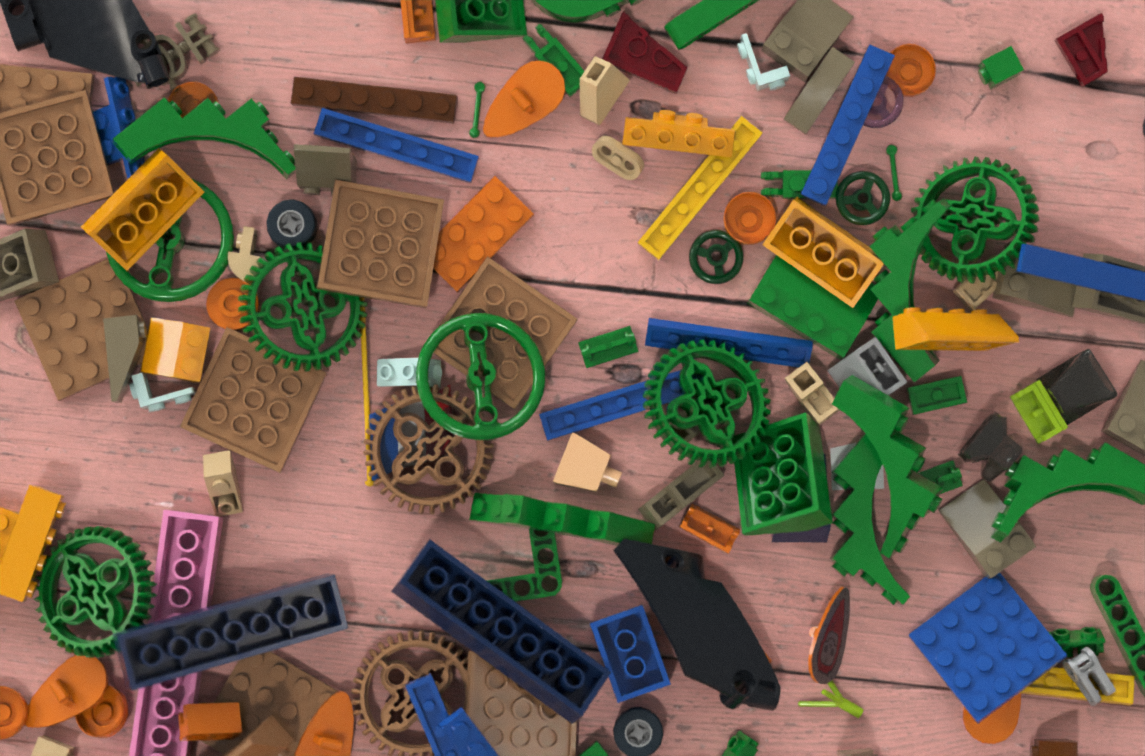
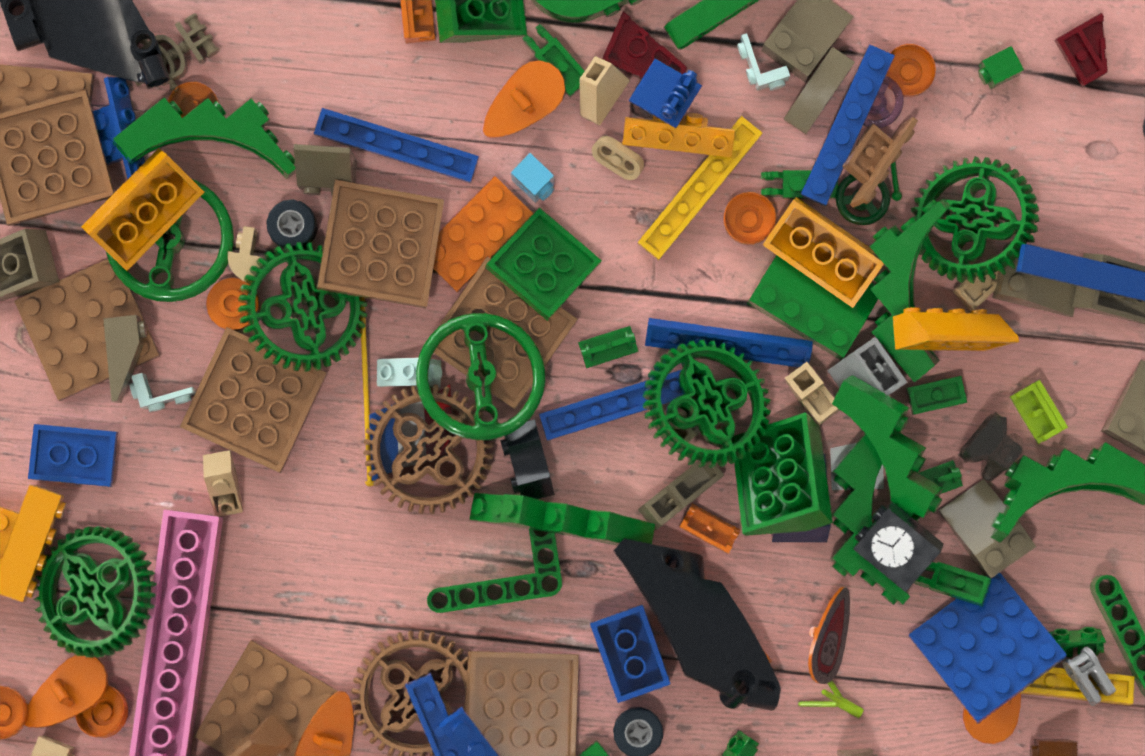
(72, 455): none -> blue plate
(175, 350): light orange slope -> none
(210, 722): orange hinge -> none
(230, 631): dark blue brick -> none
(373, 100): reddish brown plate -> none
(479, 89): green hinge -> none
(501, 632): dark blue brick -> none
(528, 462): none -> black brick
(533, 178): none -> medium azure brick
(543, 264): none -> green plate
(585, 466): light nougat torso -> none
(666, 92): none -> blue hinge
(719, 277): dark green piece -> none
(874, 155): none -> medium nougat bracket
(897, 545): none -> black brick
(956, 583): none -> green hinge
(1078, 386): clear smoke piece -> none

